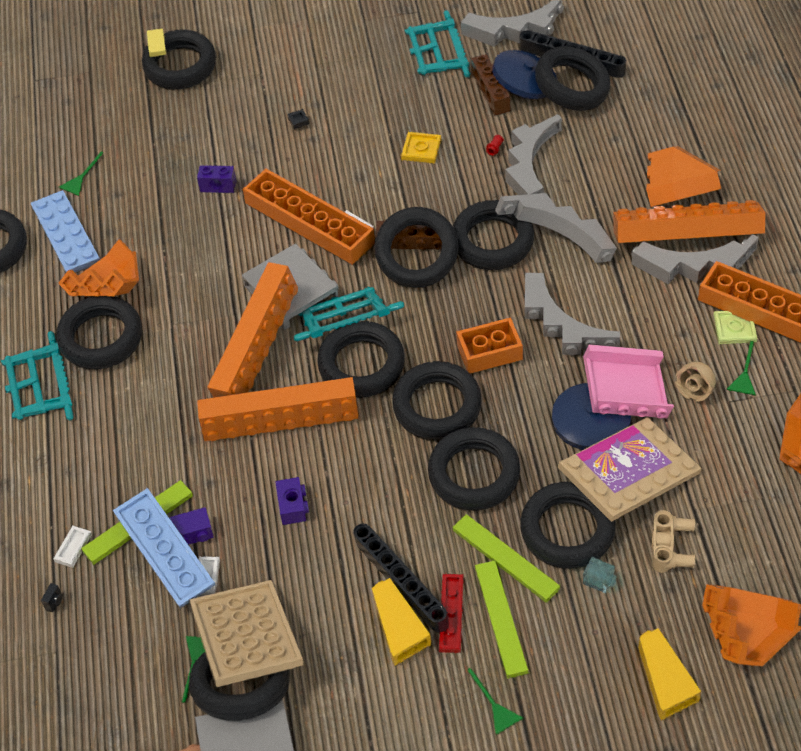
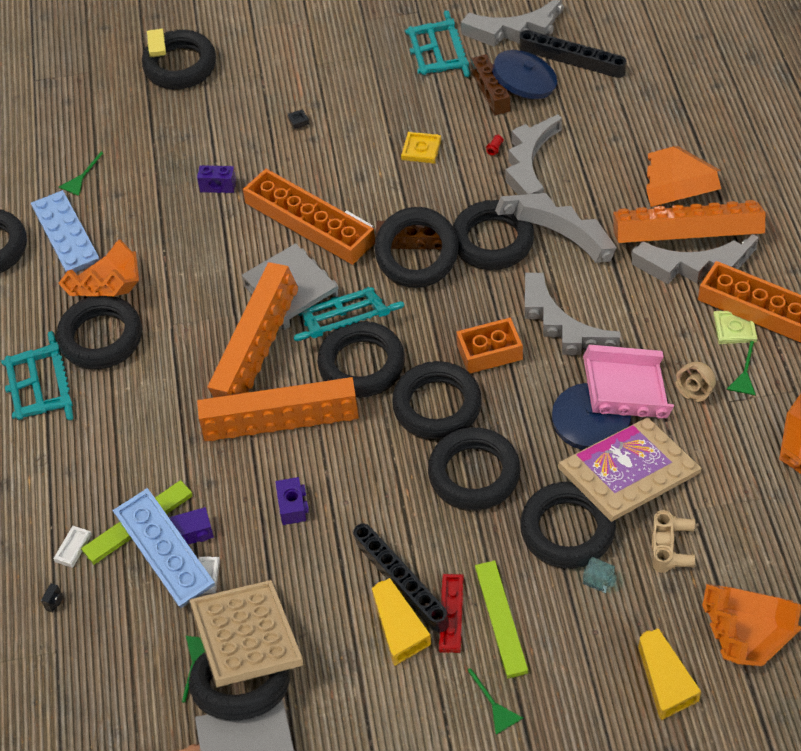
(506, 558): lime tile -> none
(563, 95): black tyre -> none

